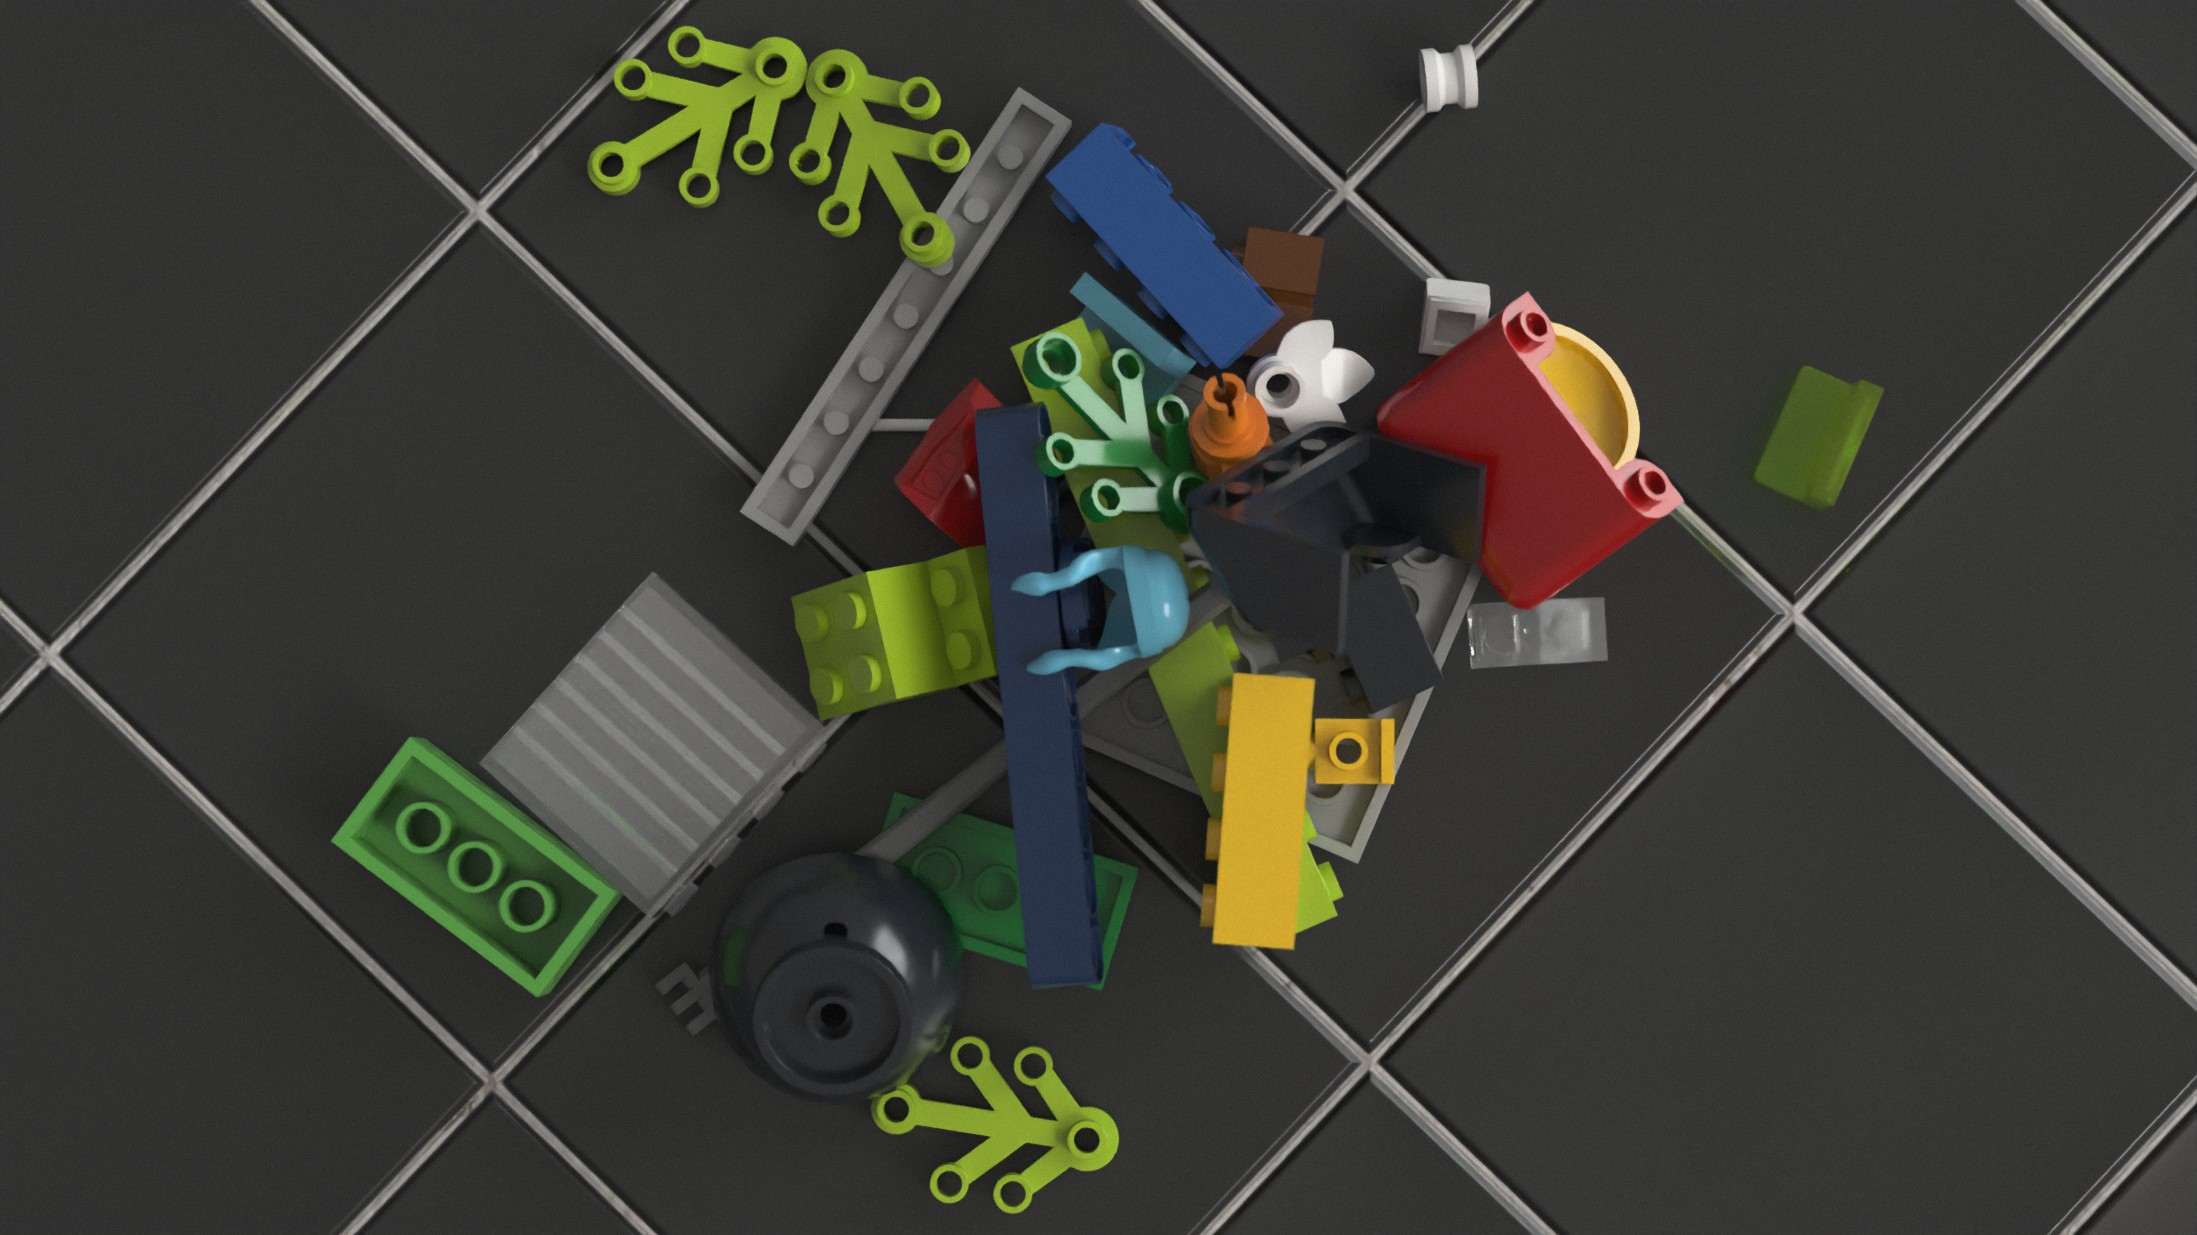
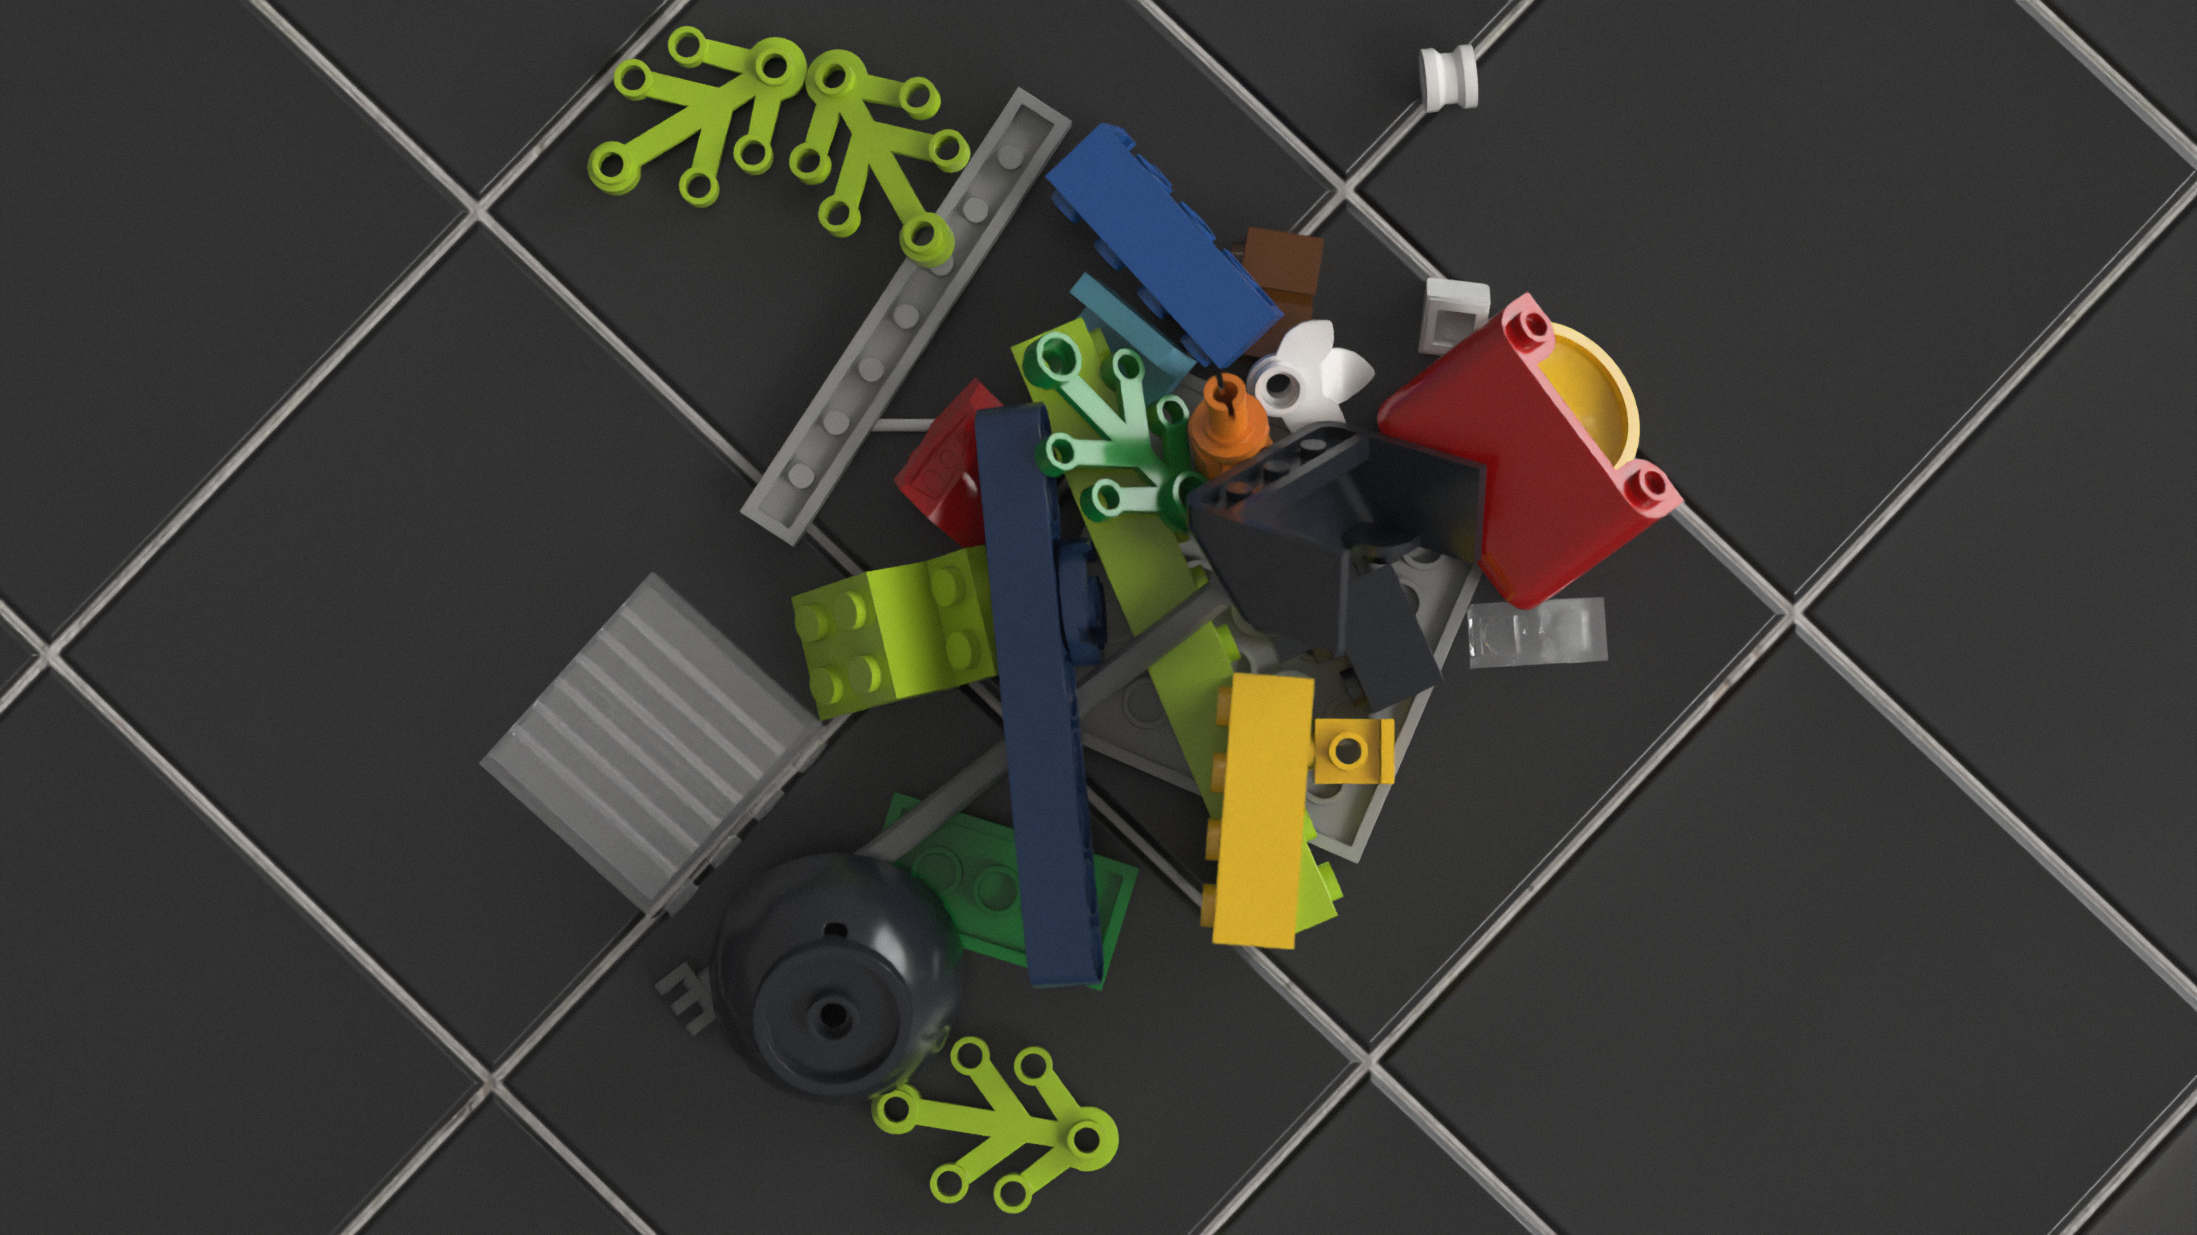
(478, 866): bright green brick -> none
(1142, 617): medium azure hair -> none
(1817, 437): clear neon green panel -> none

